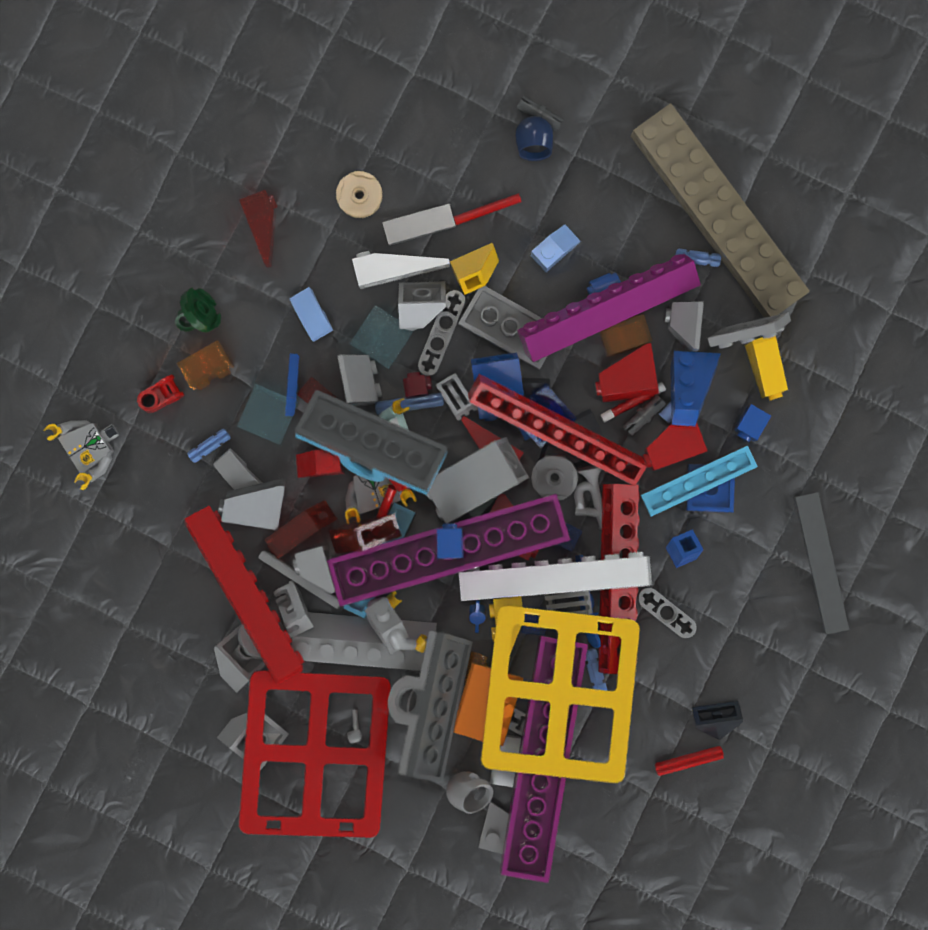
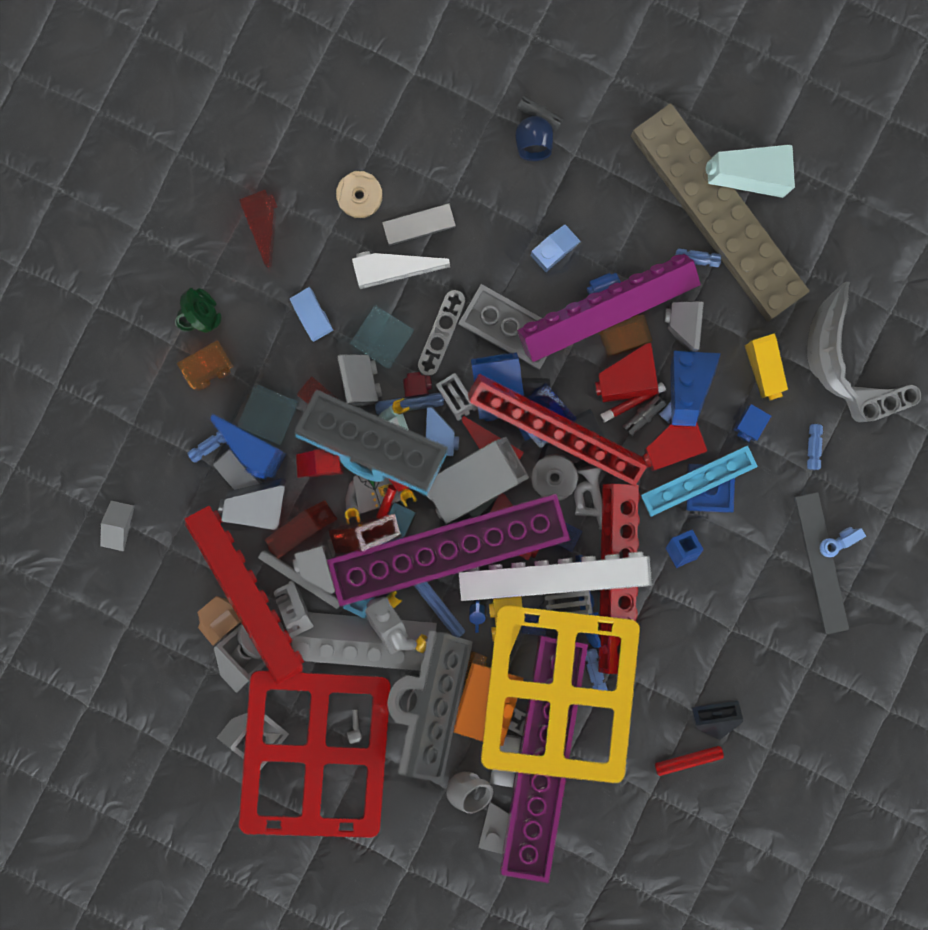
(86, 447): light grey torso -> none
(116, 525): none -> light grey slope
(161, 394): red piece -> none
(217, 619): none -> medium nougat slope
(258, 456): none -> blue slope
(292, 385): blue tile -> none
(420, 303): light grey slope -> none
(440, 431): none -> light blue slope
(440, 609): none -> medium blue axle
(450, 541): blue brick -> none
(475, 268): yellow slope -> none
(487, 209): red bar -> none
(649, 606): light grey beam -> none
(749, 330): light grey plate -> none
(754, 170): none -> light aqua slope
(815, 447): none -> medium blue axle
(828, 365): none -> light grey piece
(847, 538): none -> light blue plate

